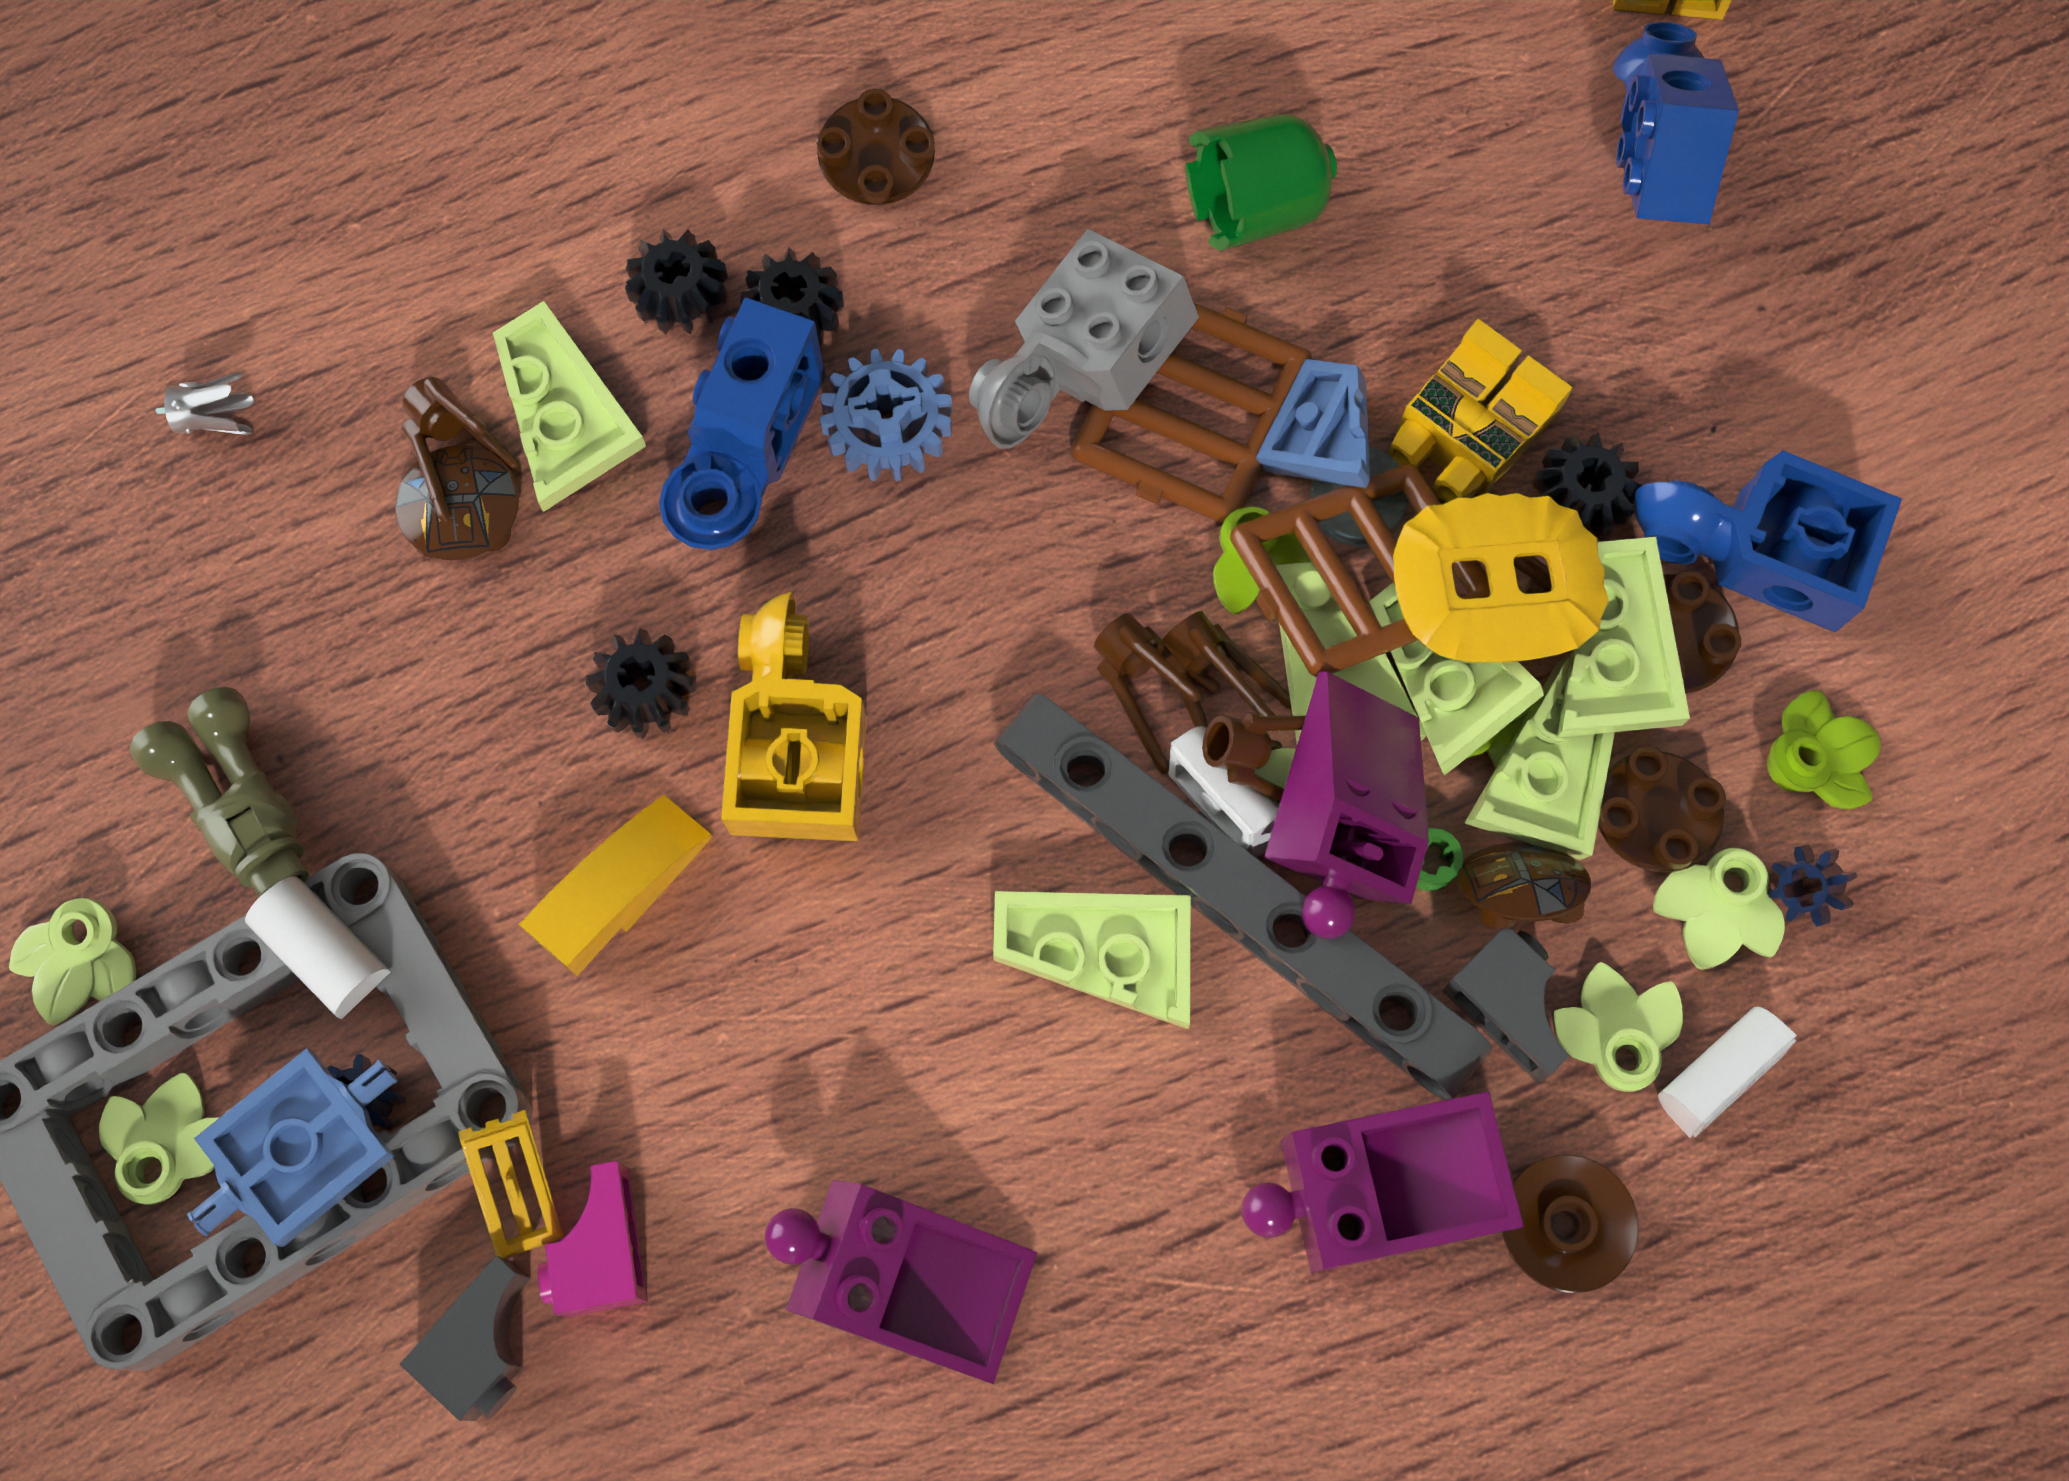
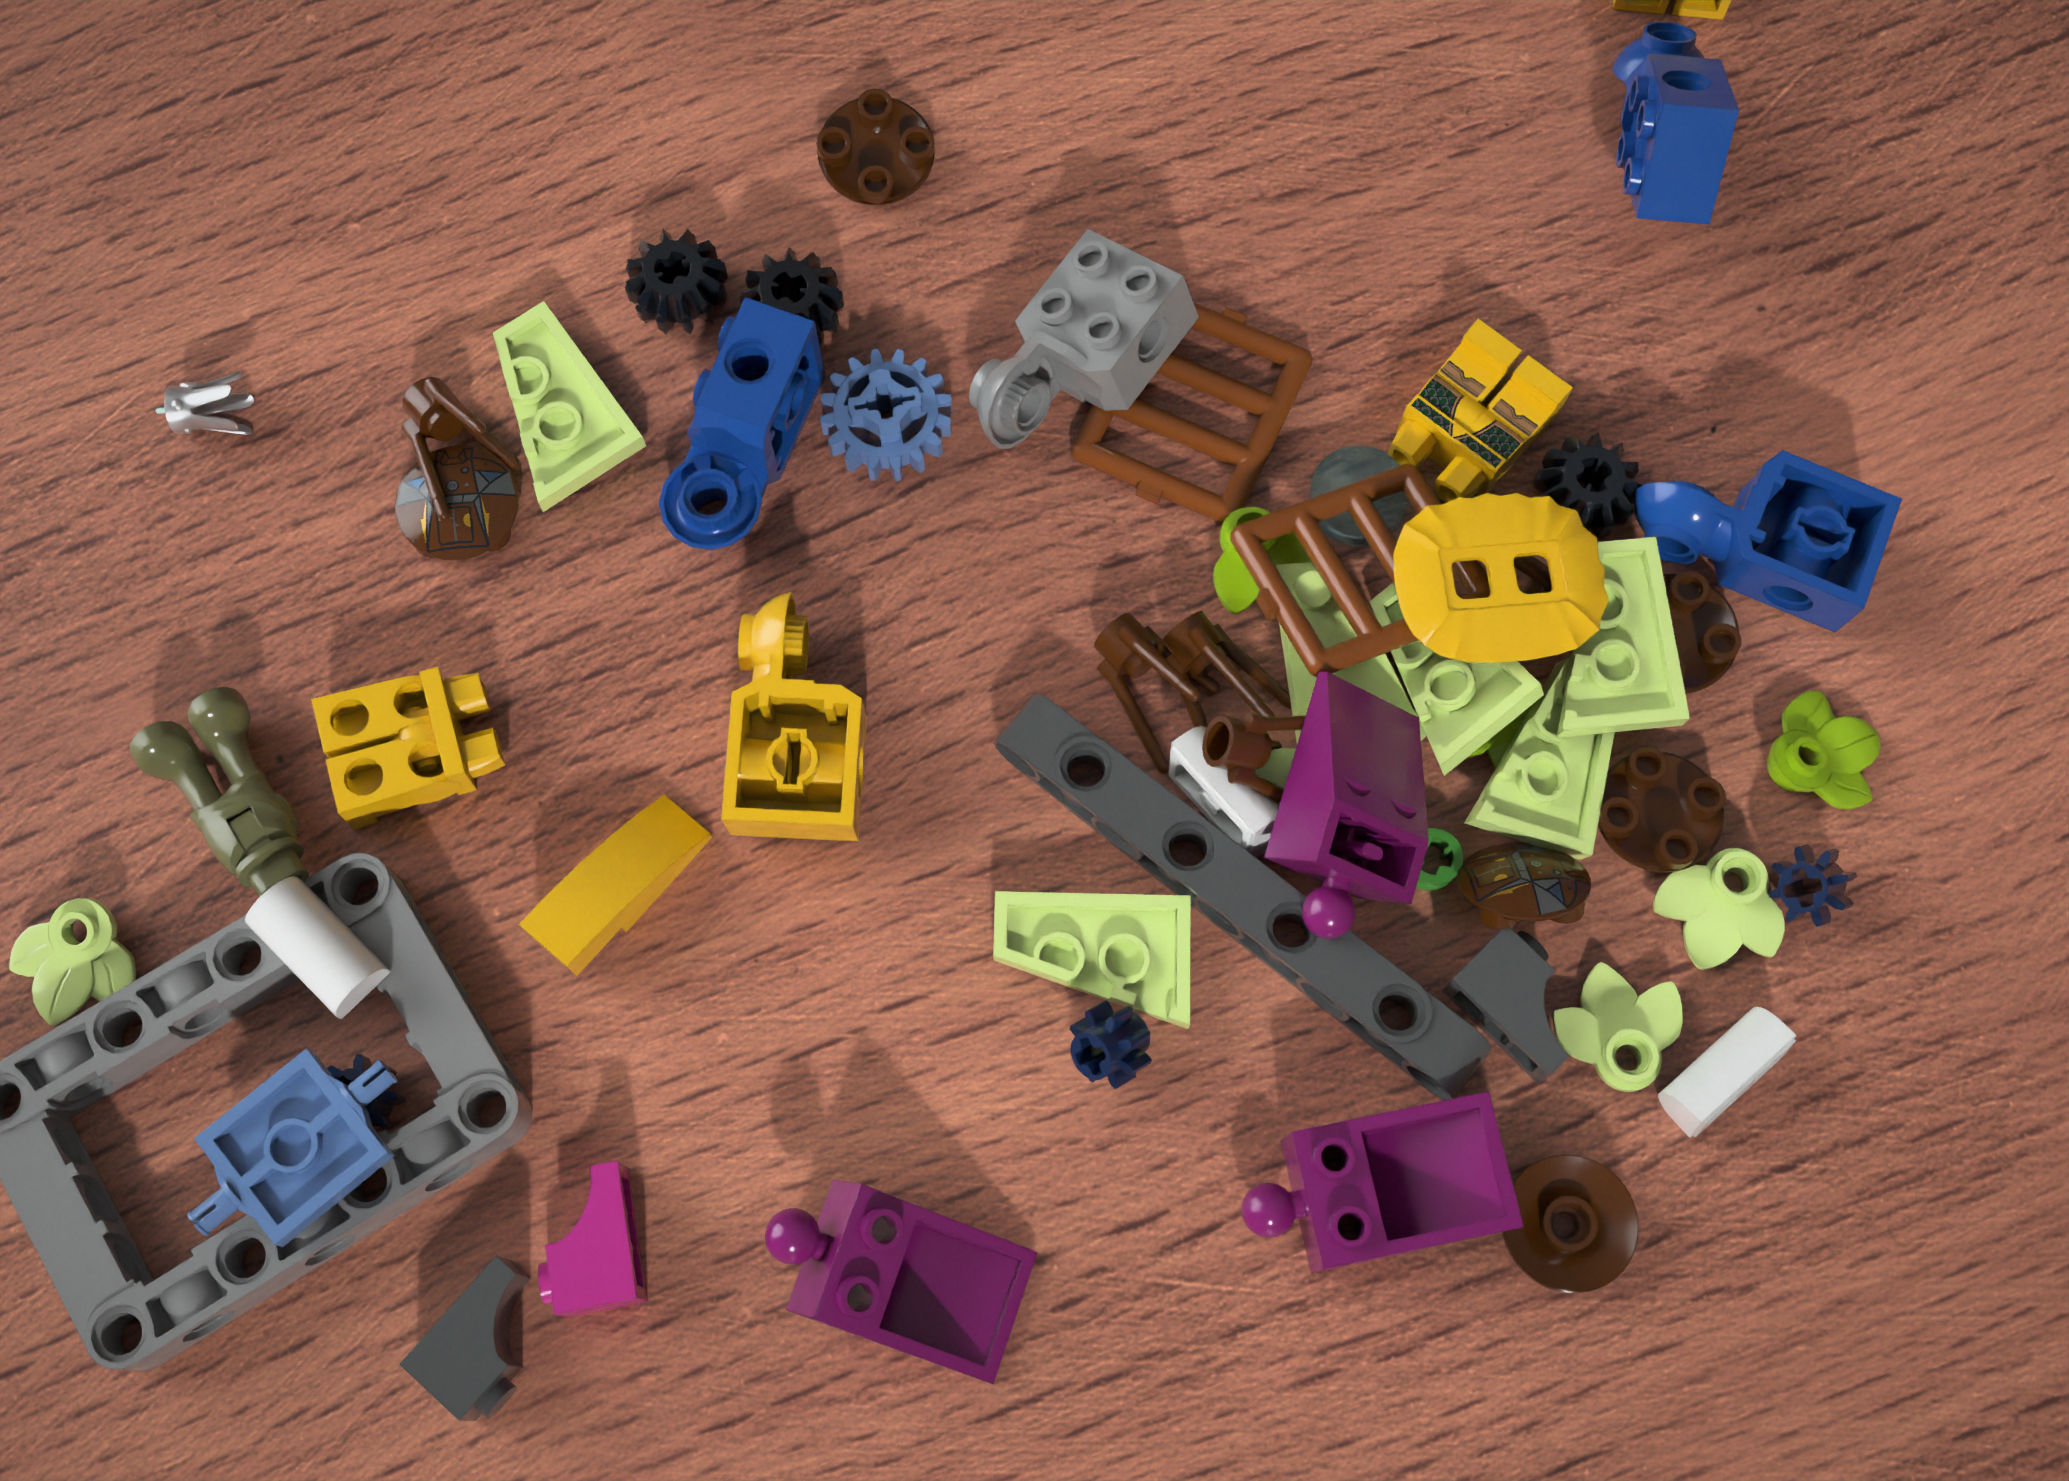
(160, 1131): yellowish green plate -> none
(404, 743): none -> yellow hips
(495, 1135): yellow tile -> none
(659, 666): black gear -> none
(1110, 1044): none -> dark blue gear
(1259, 178): green cylinder -> none
(1321, 427): medium blue wing -> none

